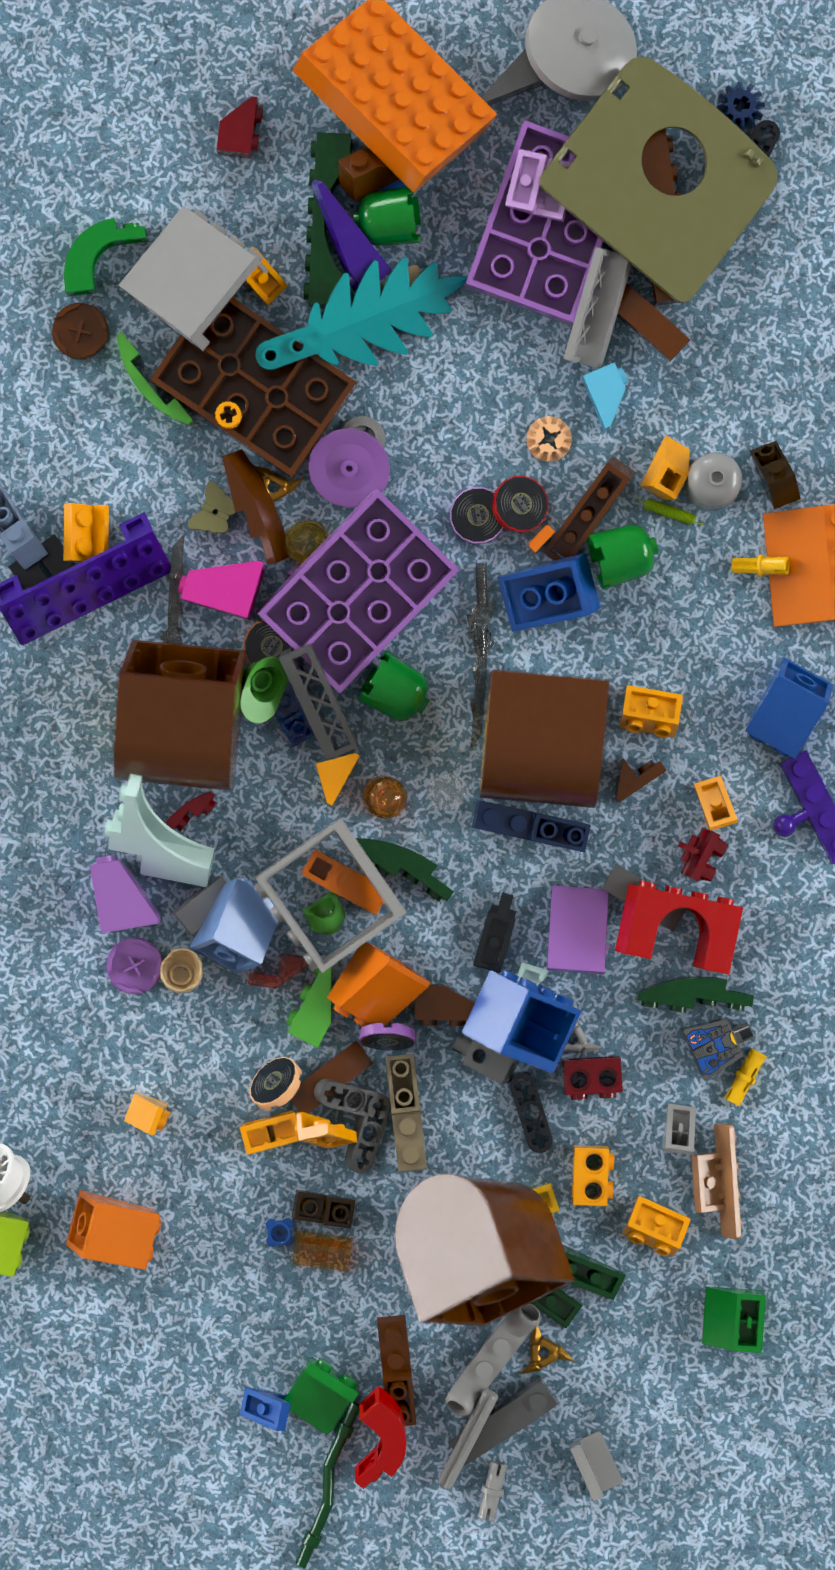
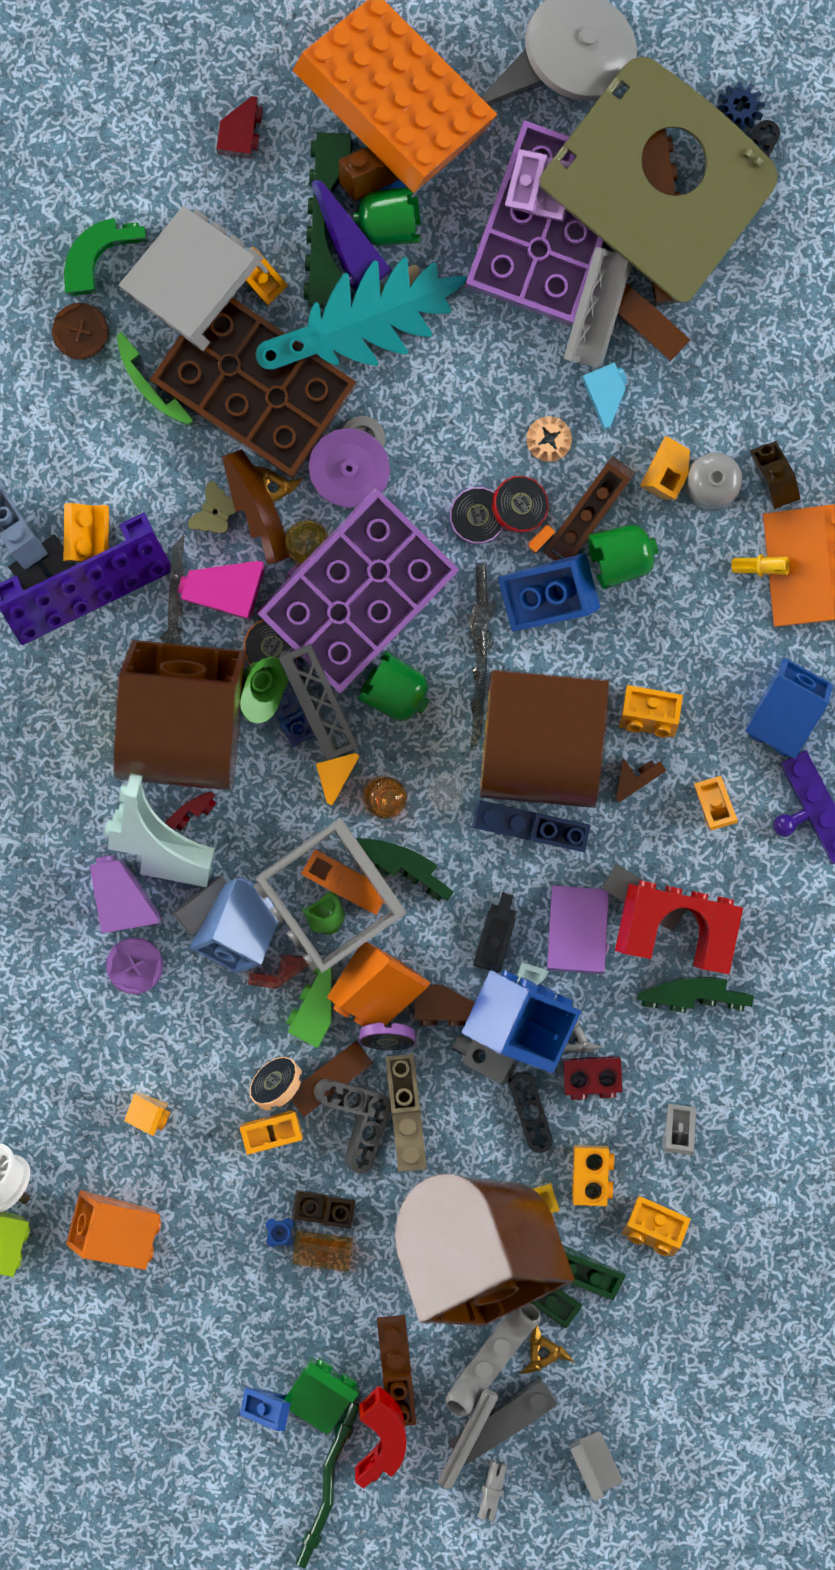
(178, 979): tan hair -> none
(220, 411): light orange bush -> none
(321, 1132): light orange bracket -> none
(669, 511): lime piece -> none
(698, 852): dark red hips -> none
(716, 1044): torso -> none
(717, 1181): medium nougat bracket -> none
(734, 1319): green slope -> none
(745, 1077): yellow pin -> none

